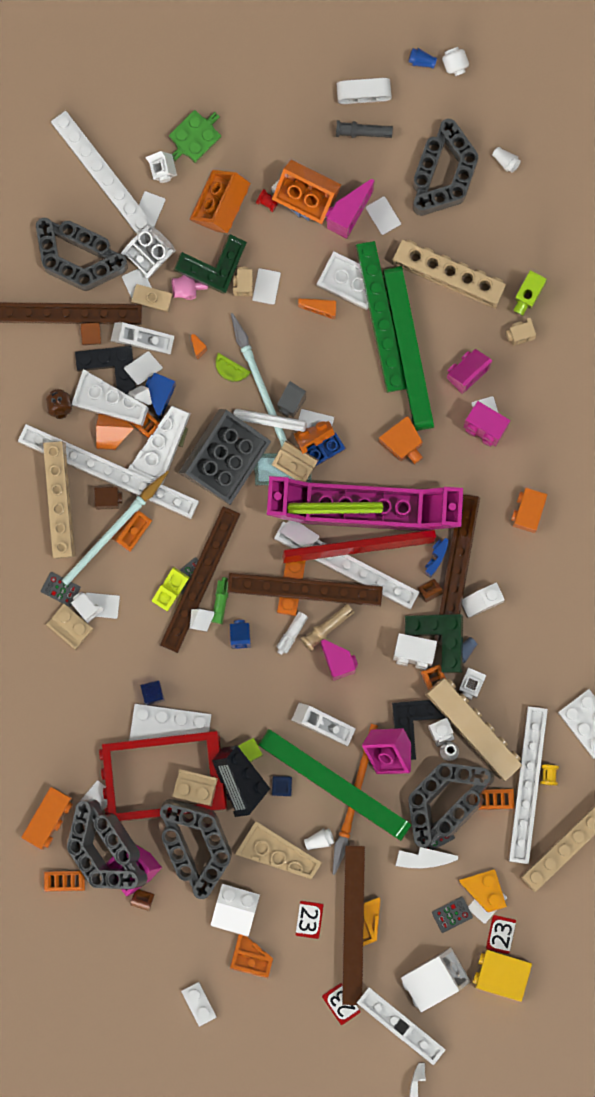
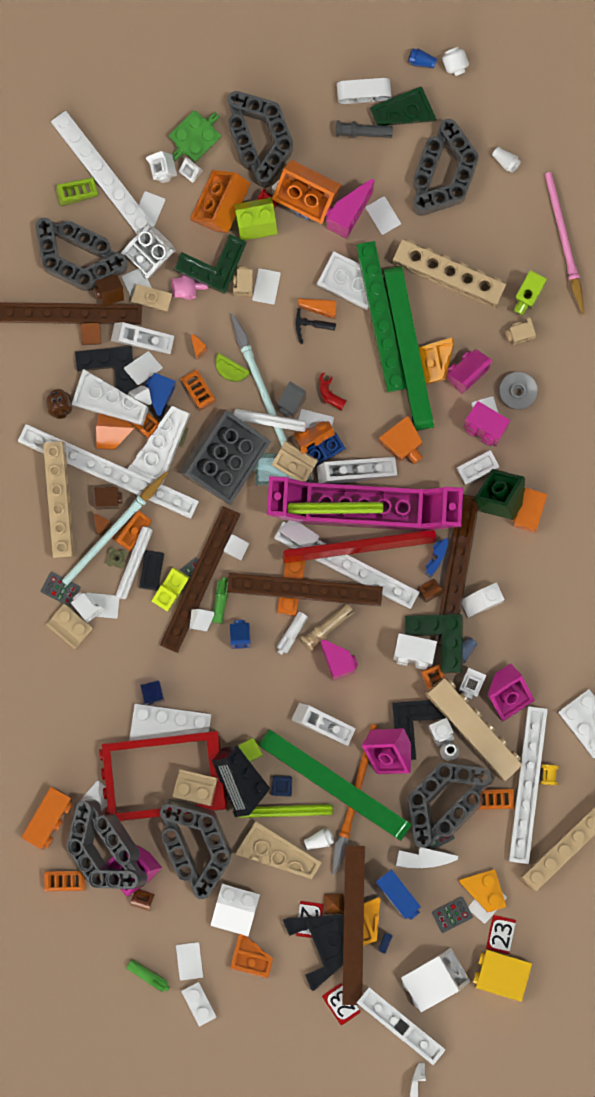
(77, 197): none -> lime slope
(101, 524): none -> dark orange slope
(109, 290): none -> reddish brown brick
(113, 562): none -> olive plate
(134, 562): none -> white axle
(148, 976): none -> bright green piece
(151, 570): none -> black tile
(189, 961): none -> white sticker
(190, 170): none -> white slope
(206, 402): none -> orange slope
(236, 547): none -> white slope
(242, 132): none -> dark grey piece
(256, 219): none -> lime slope
(296, 810): none -> lime axle
(316, 323): none -> black piece
(328, 396): none -> red piece
(328, 938): none -> black wing
(333, 903): none -> dark orange slope
(356, 470): none -> white slope
(385, 943): none -> dark blue tile
(398, 895): none -> blue brick
(404, 109): none -> dark green wing
(436, 360): none -> light orange wing
(477, 467): none -> white plate
(501, 494): none -> dark green slope
(509, 692): none -> dark pink slope
(519, 381): none -> light grey dish
(571, 267): none -> bright pink piece

